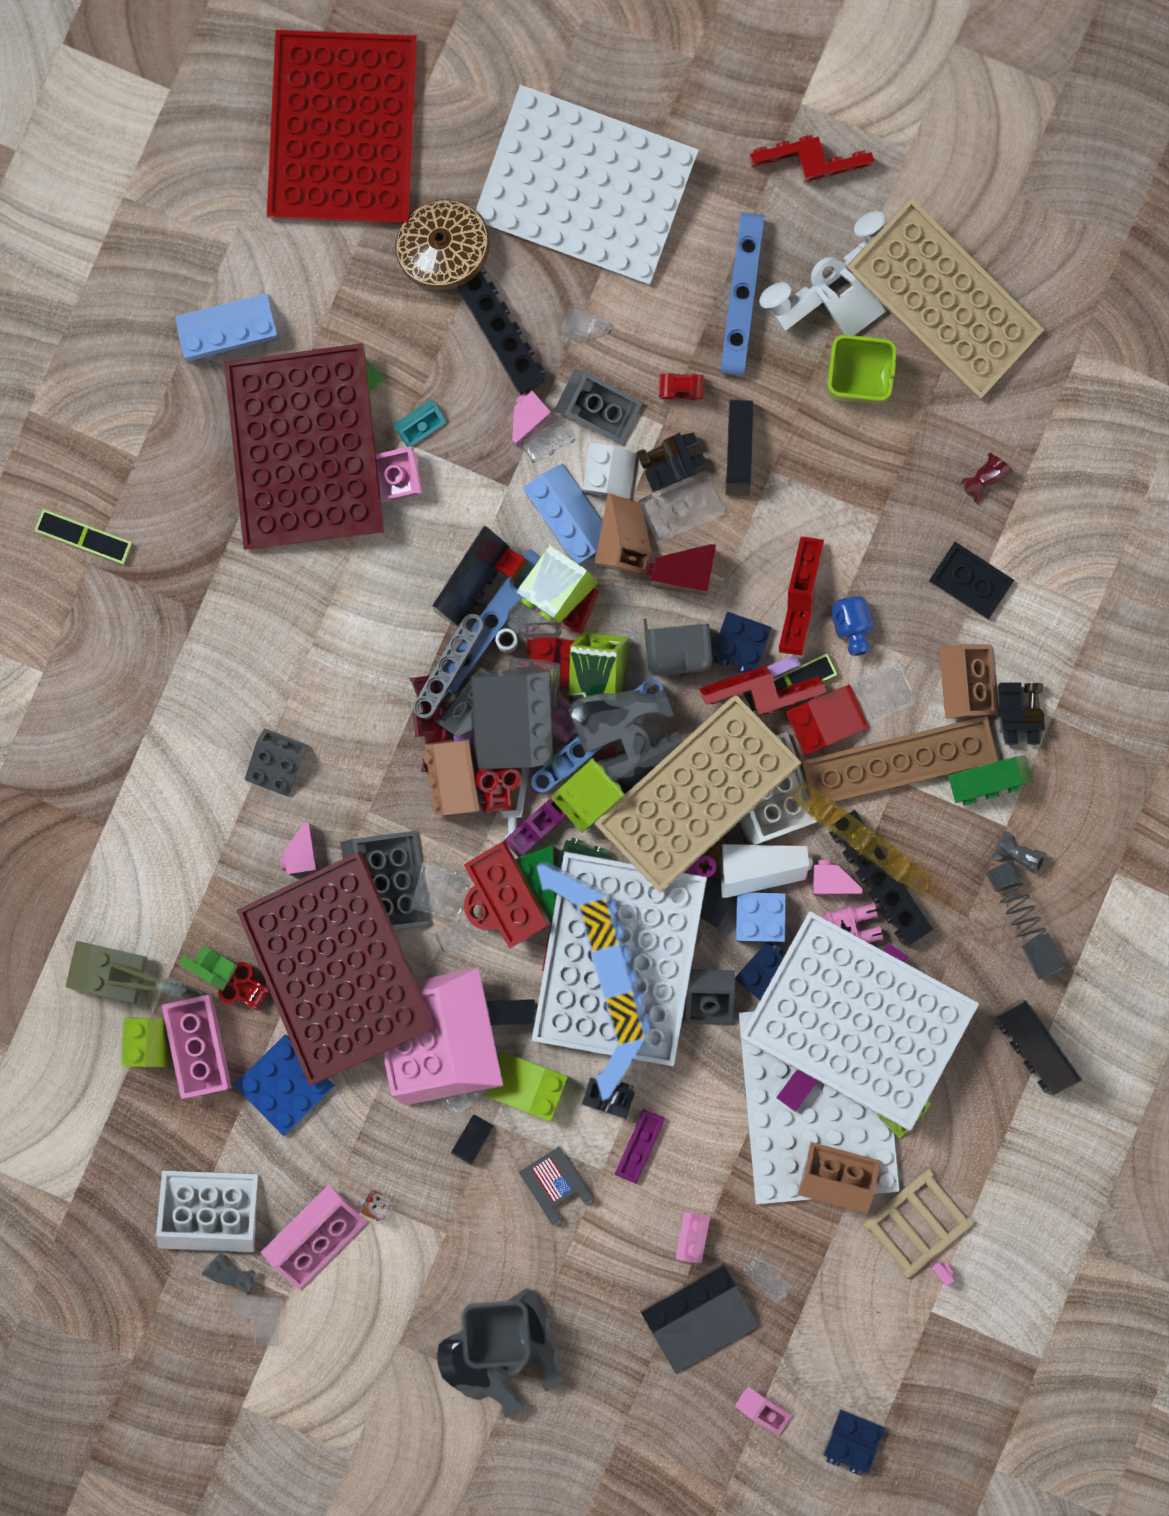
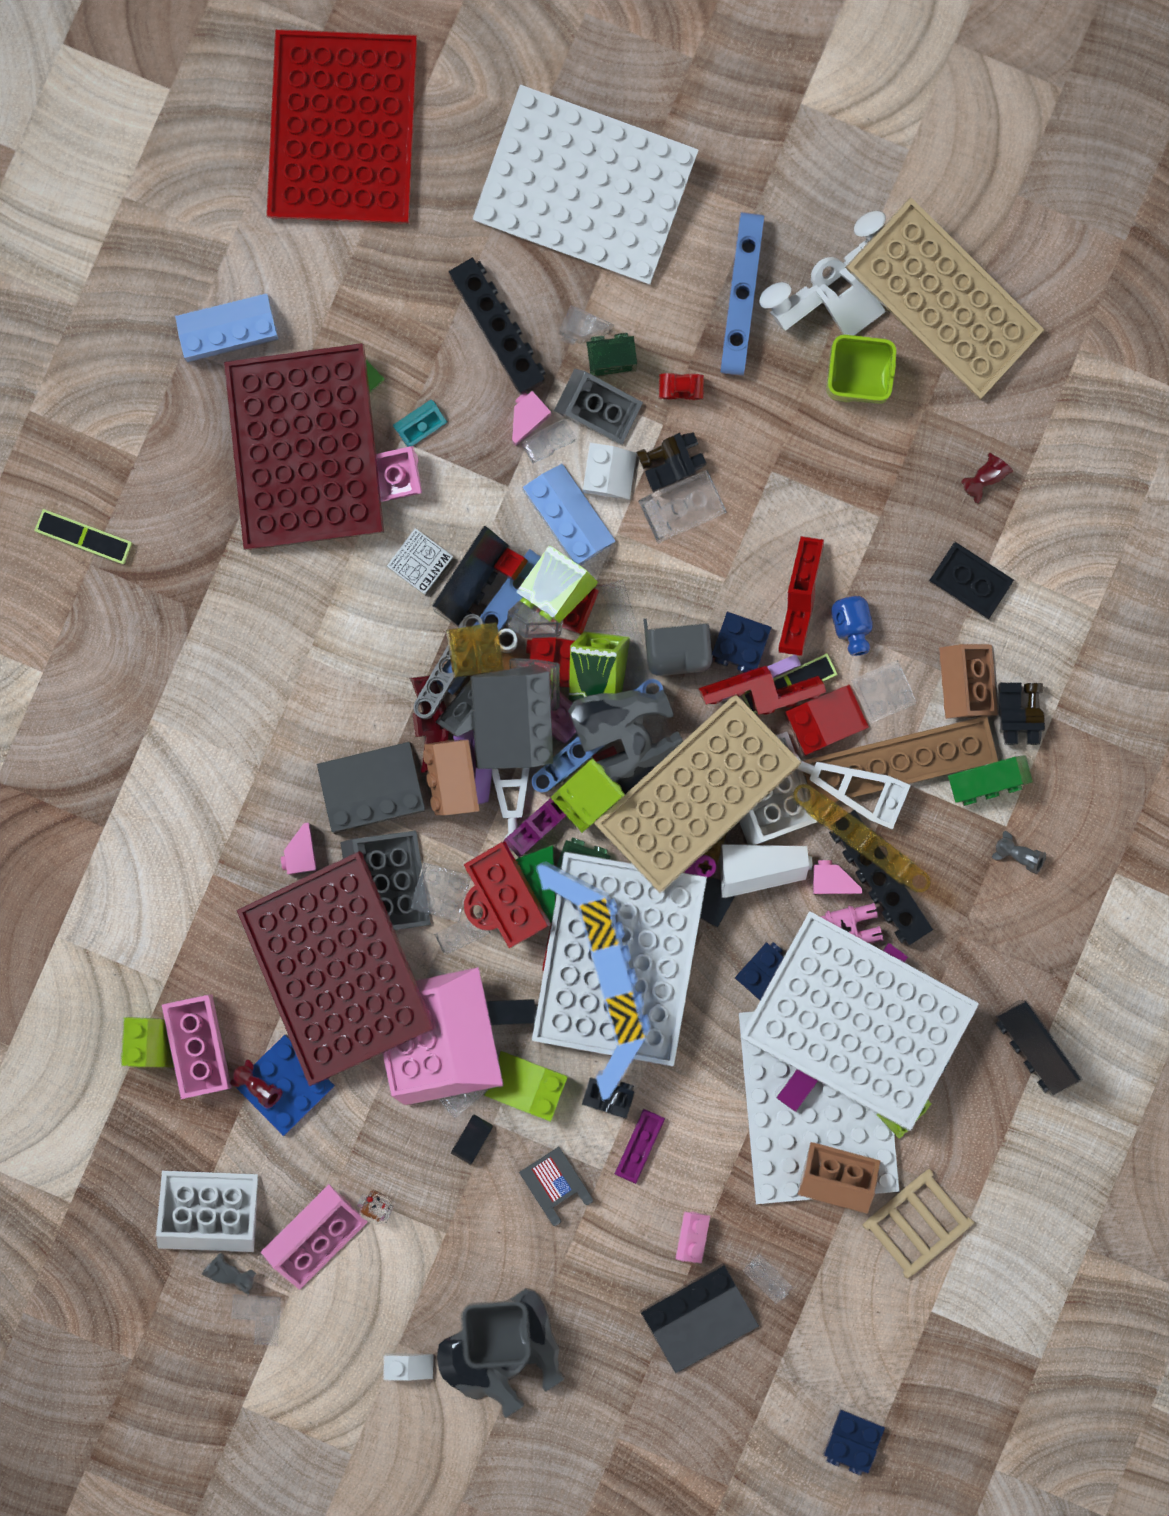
(117, 974): olive slope -> none
(210, 967): bright green panel -> none
(246, 989): red piece -> none
(266, 1094): none -> dark red animal
(275, 762): dark grey bracket -> none
(370, 787): none -> dark grey slope
(408, 1366): none -> white slope
(420, 561): none -> white tile
(442, 245): reddish brown dish -> none
(474, 650): none -> clear yellow slope
(496, 792): red piece -> none
(611, 355): none -> clear green slope
(623, 537): nougat slope -> none
(684, 570): dark red slope -> none
(710, 996): dark grey slope -> none
(739, 447): black beam -> none
(760, 917): light blue brick -> none
(763, 1410): bright pink slope -> none
(811, 158): red bracket -> none
(888, 803): none -> white plate
(943, 1272): bright pink plate -> none
(1040, 949): dark grey piece -> none

